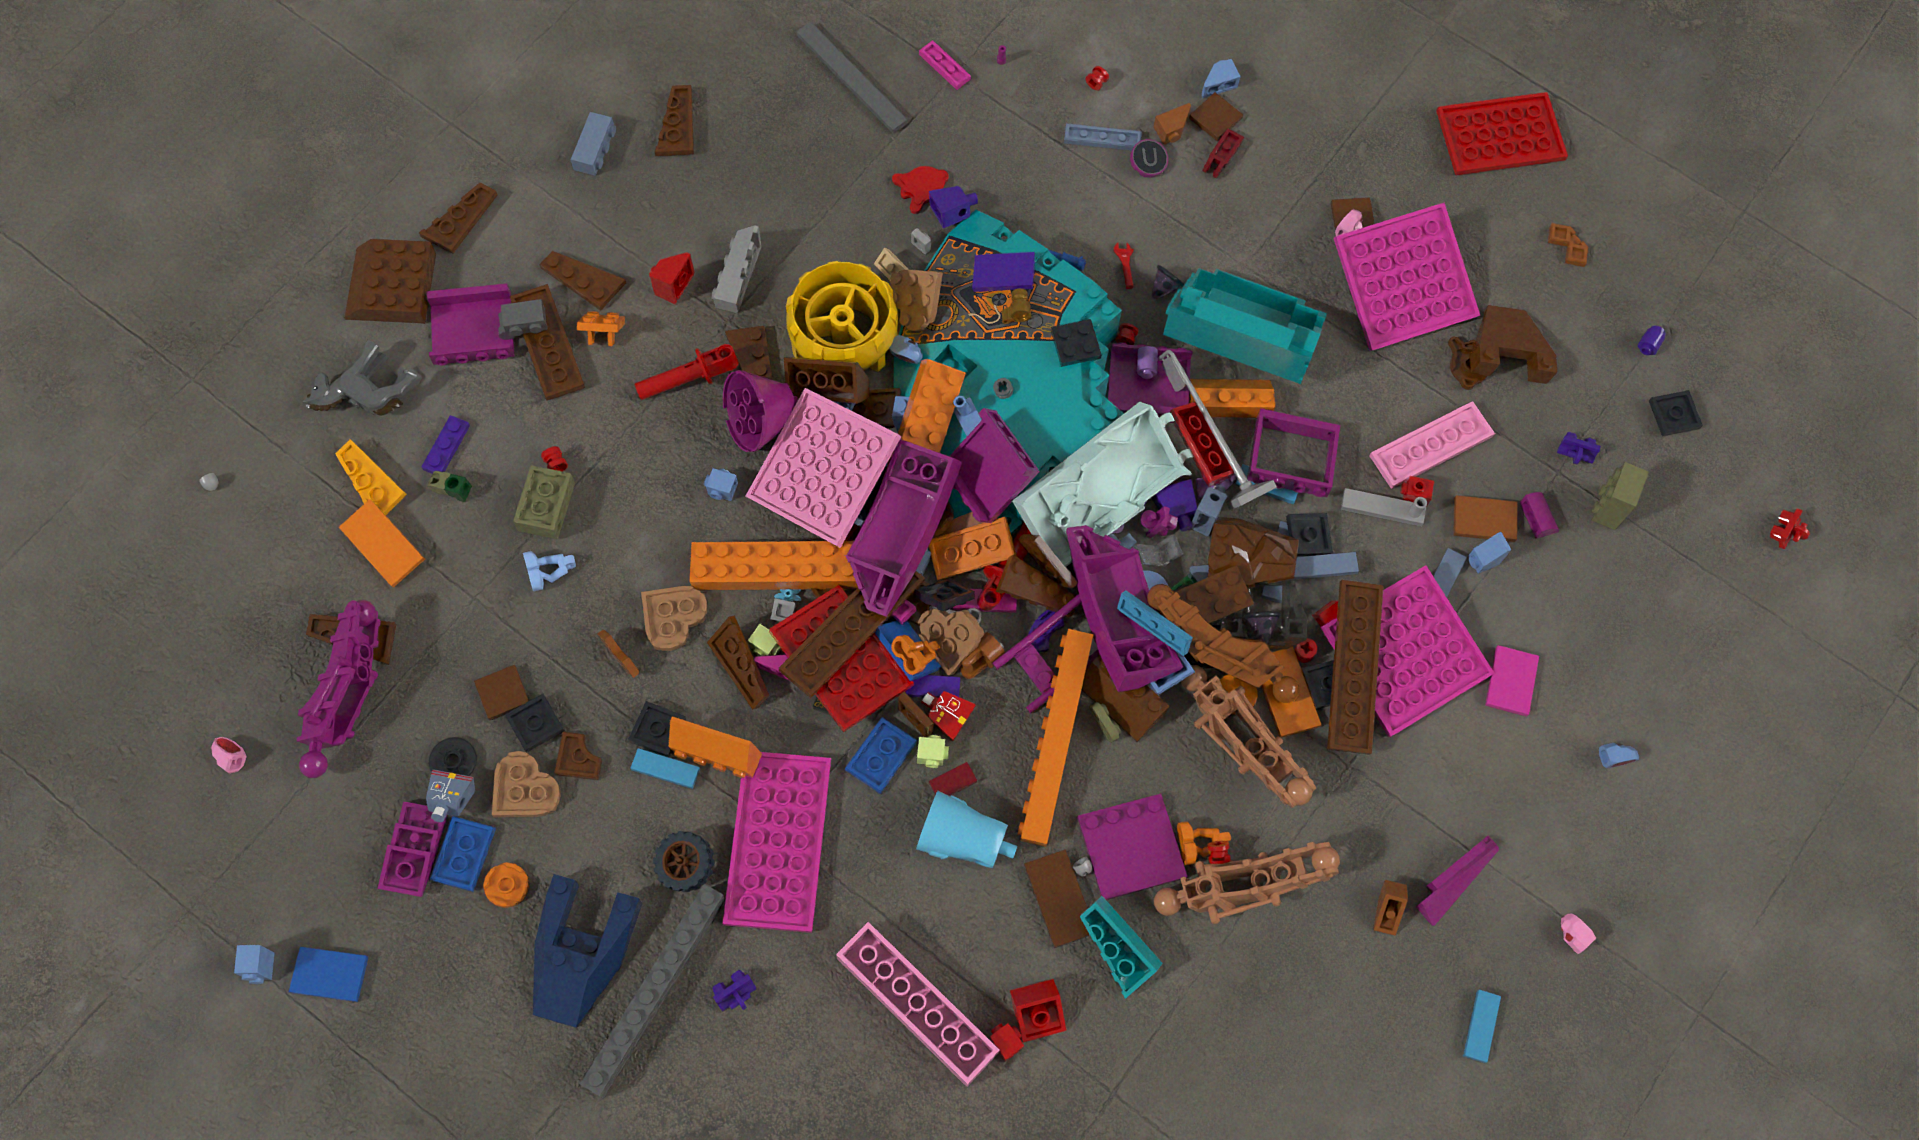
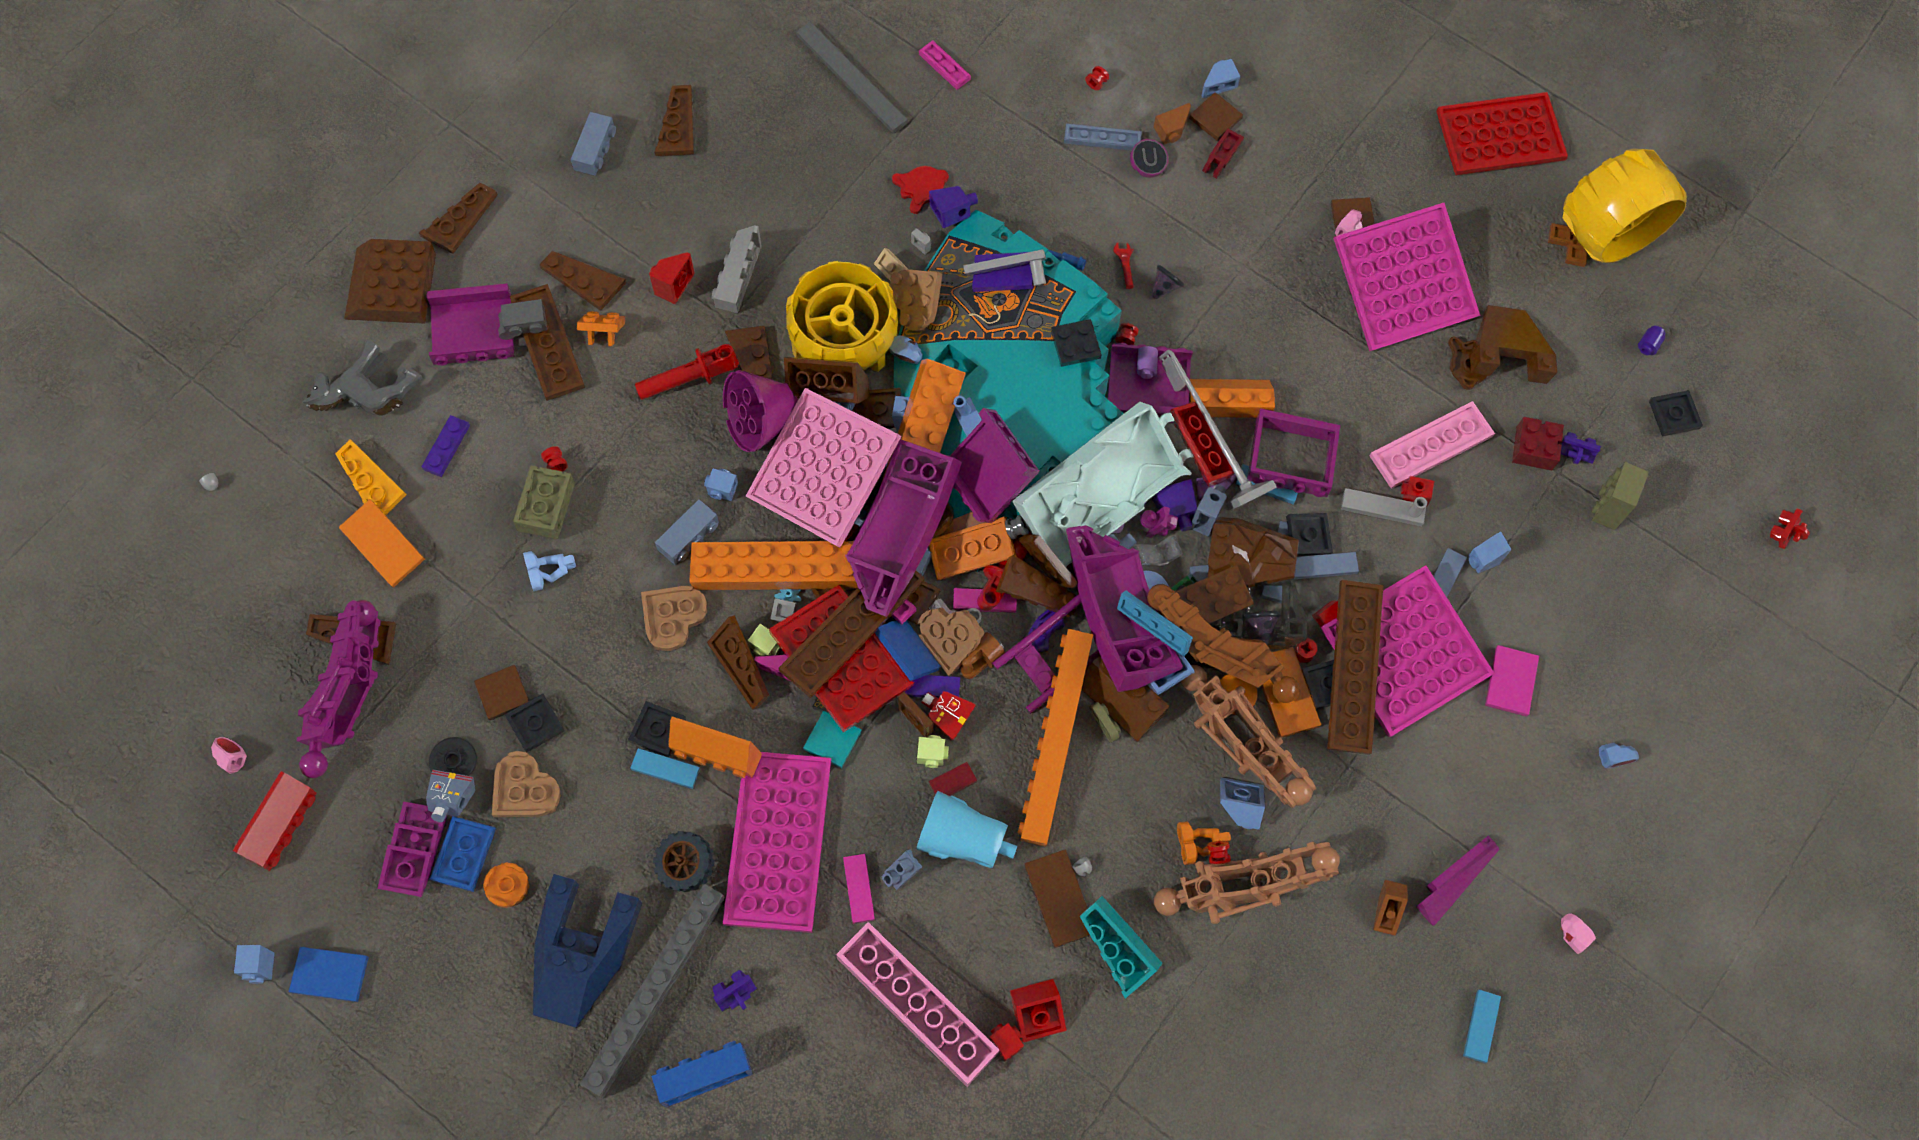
(275, 821): none -> slope
(450, 485): dark green leg -> none
(575, 759): reddish brown tile -> none
(620, 656): dark orange tile -> none
(689, 528): none -> sand blue brick
(702, 1074): none -> blue brick
(830, 741): none -> teal tile
(858, 889): none -> dark pink tile
(881, 755): blue tile -> none
(901, 870): none -> sand blue hips
(910, 652): orange piece -> none
(945, 594): black plate -> none
(1001, 57): magenta piece -> none
(1003, 381): dark grey bush -> none
(1016, 527): none -> dark grey wheel
(1019, 309): pearl gold piece -> none
(1034, 258): none -> light grey piece
(1132, 847): magenta plate -> none
(1243, 802): none -> medium blue slope
(1245, 323): teal panel -> none
(1485, 518): dark orange tile -> none
(1537, 443): none -> dark red piece
(1538, 515): magenta brick -> none
(1624, 205): none -> yellow wheel

